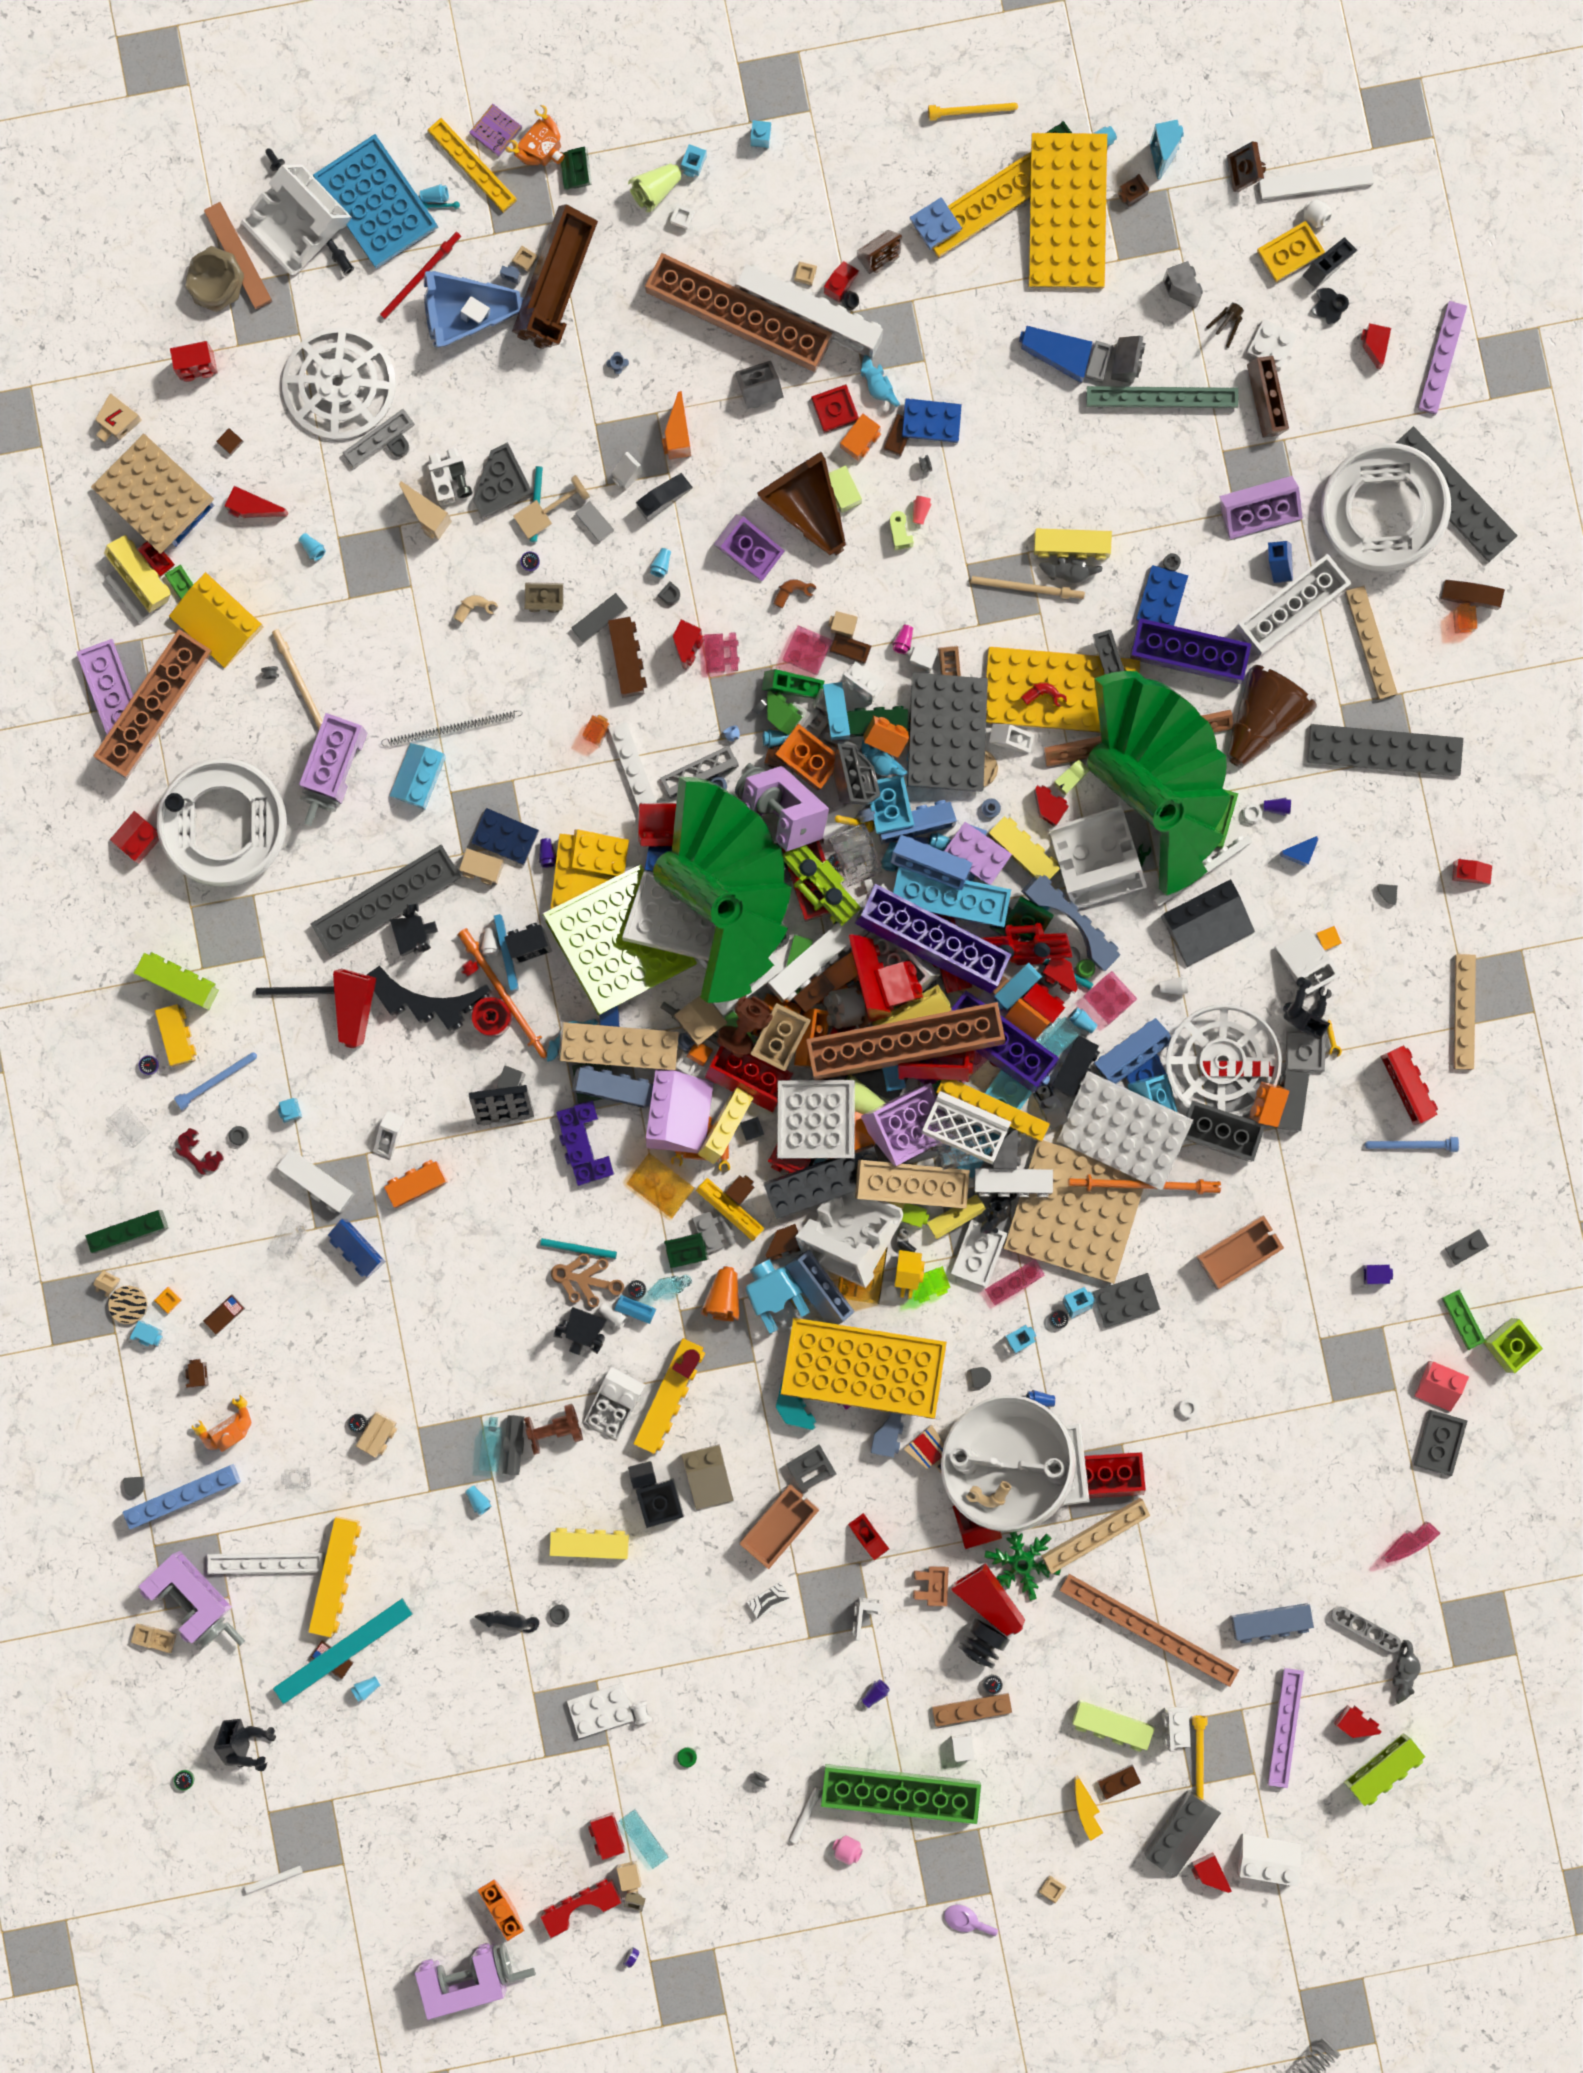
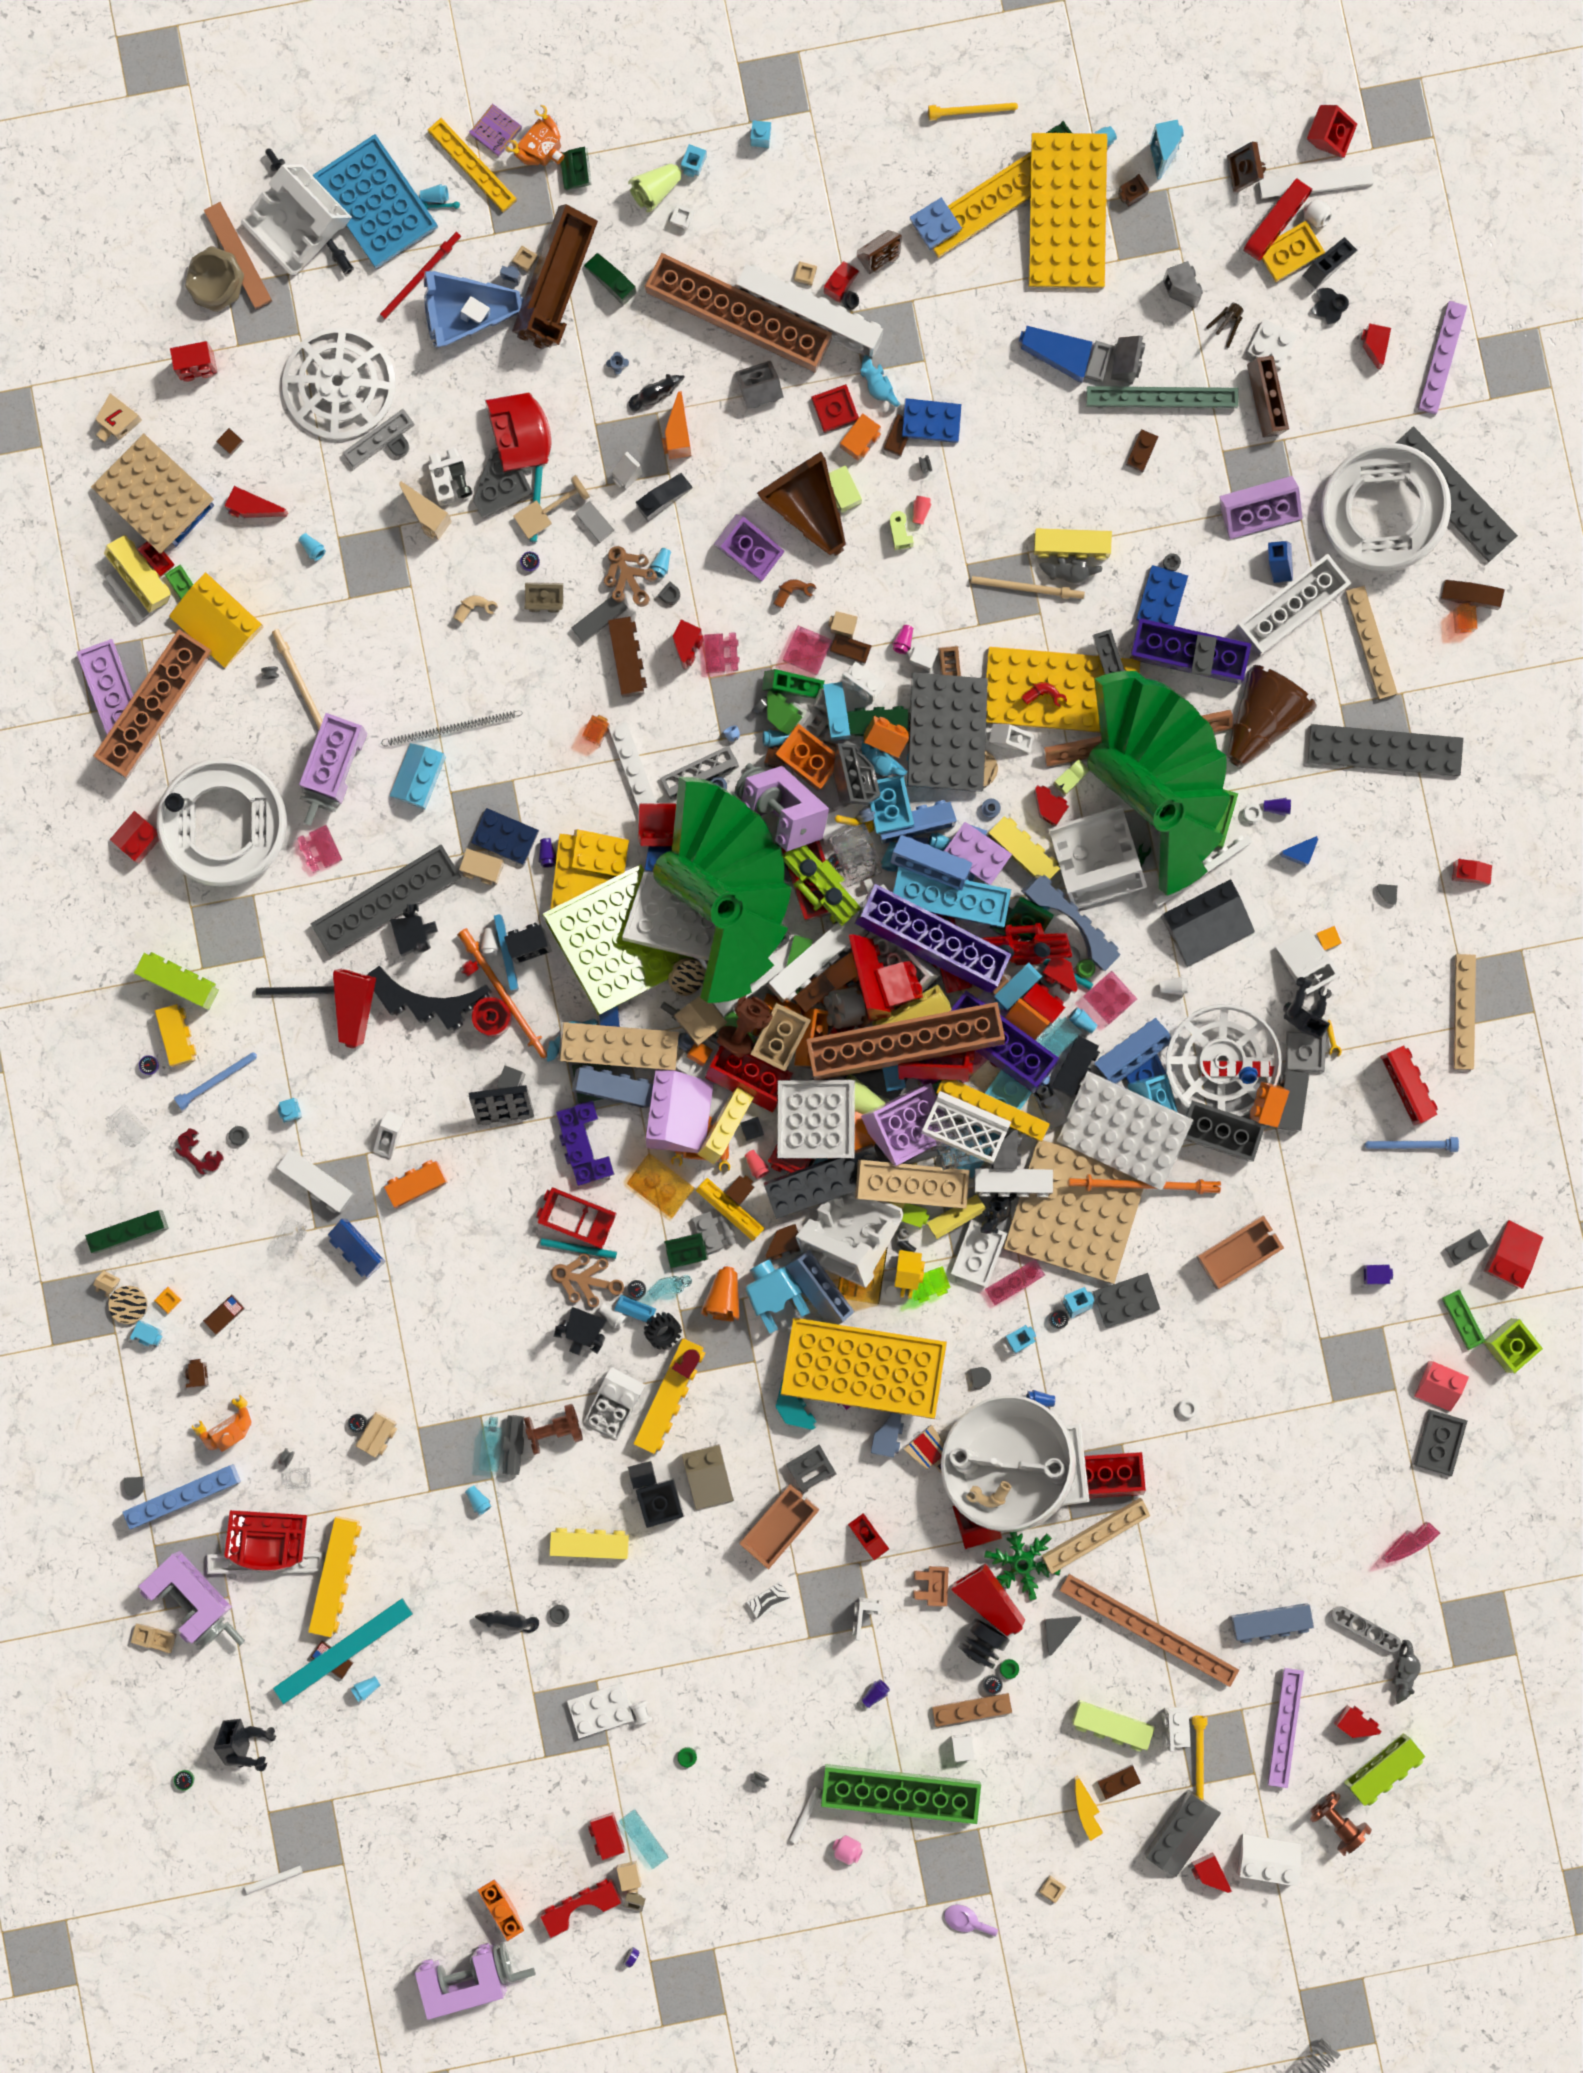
(265, 1539): none -> red slope
(286, 1457): none -> dark grey bush
(325, 847): none -> clear pink plate
(519, 431): none -> red slope
(600, 1227): none -> red door
(611, 278): none -> dark green slope
(627, 574): none -> medium nougat plant
(653, 392): none -> black animal
(666, 1338): none -> black tyre
(686, 976): none -> tan tile
(756, 1164): none -> coral cone
(1009, 1668): none -> green tile
(1058, 1629): none -> dark grey tile
(1142, 450): none -> reddish brown plate
(1203, 655): none -> dark grey plate
(1248, 1075): none -> blue plate
(1277, 219): none -> red beam
(1332, 130): none -> red slope
(1350, 1834): none -> copper piece
(1514, 1255): none -> red slope

